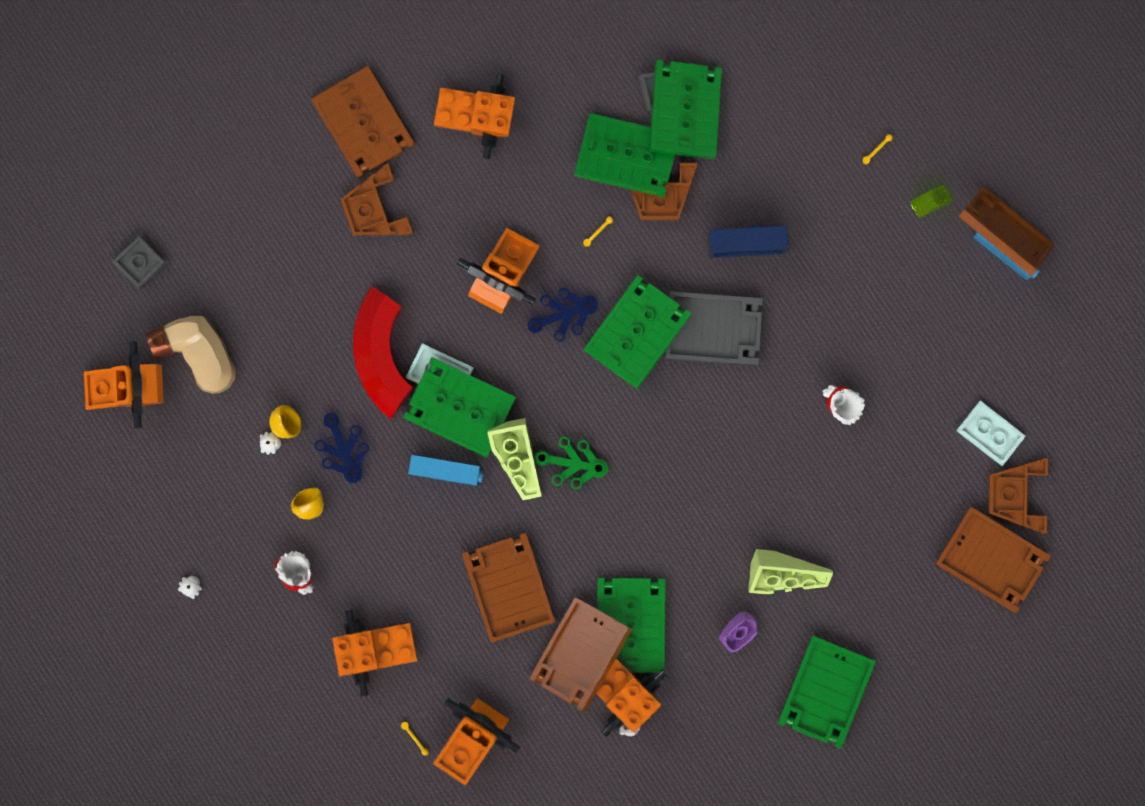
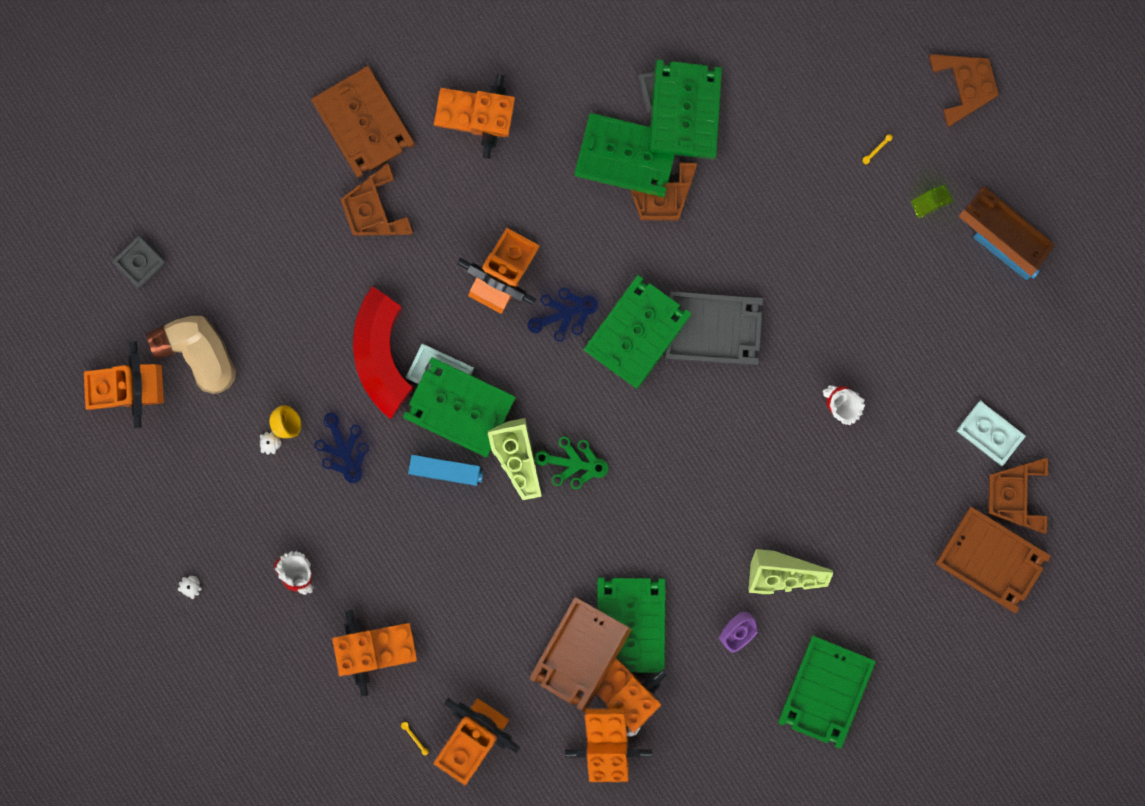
(308, 504): yellow hat -> none
(508, 588): dark orange door -> none
(587, 242): yellow hinge -> none
(607, 746): none -> orange piece
(748, 241): dark blue brick -> none
(973, 81): none -> dark orange wing

